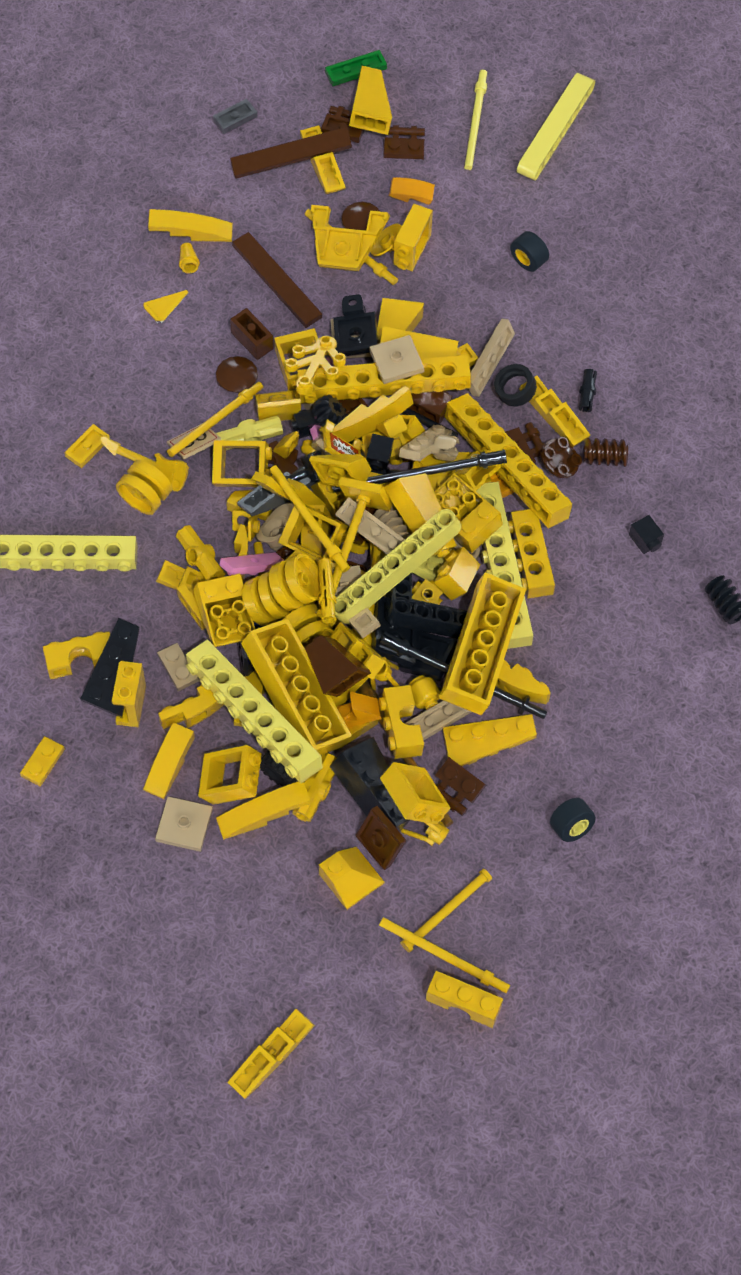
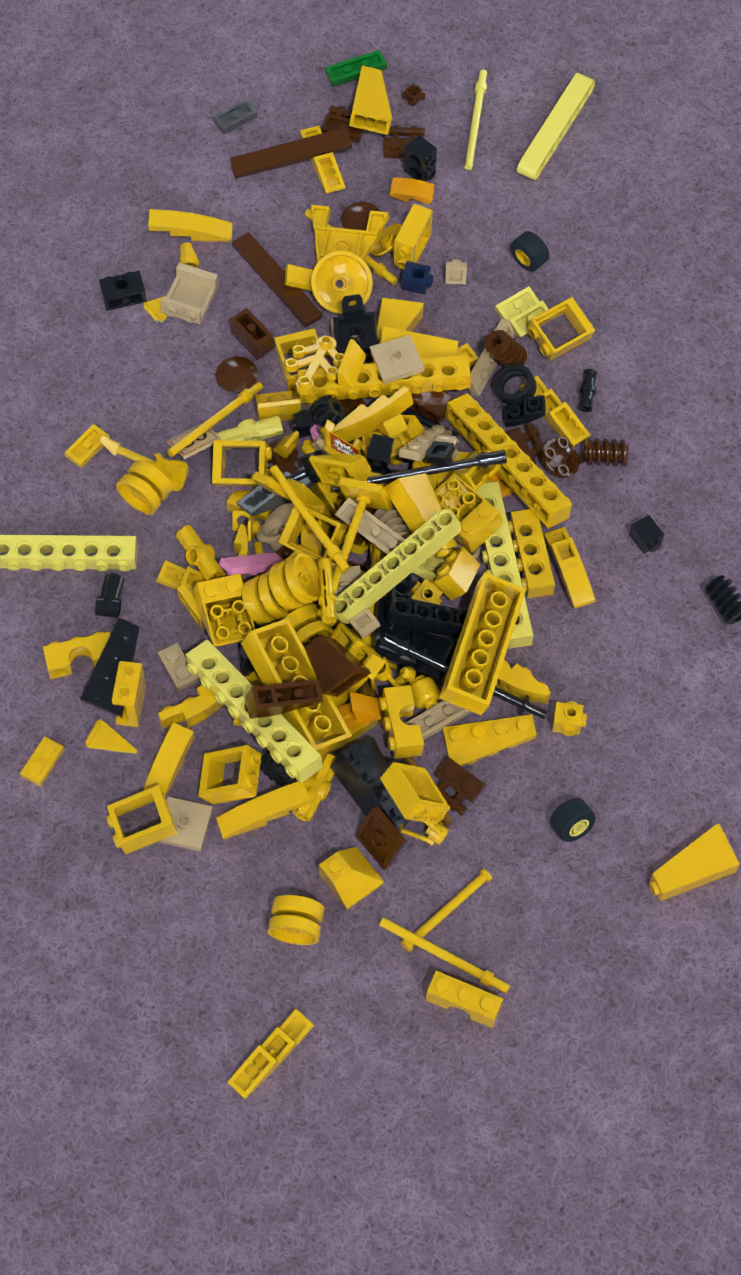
(106, 738): none -> yellow sticker
(110, 600): none -> black piece
(132, 292): none -> black brick
(149, 835): none -> yellow window
(190, 294): none -> tan panel
(282, 698): none -> reddish brown slope
(296, 920): none -> yellow wheel
(298, 277): none -> yellow tile
(342, 267): none -> yellow dish
(350, 365): none -> yellow slope
(406, 675): none -> yellow arm
(413, 90): none -> reddish brown plate
(414, 271): none -> dark blue brick
(420, 159): none -> black brick
(440, 453): none -> black tile
(456, 272): none -> tan tile
(505, 348): none -> reddish brown piece
(520, 310): none -> light yellow slope
(526, 412): none -> black slope
(569, 718): none -> yellow brick
(570, 567): none -> yellow slope
(576, 318): none -> yellow window
(698, 864): none -> yellow slope

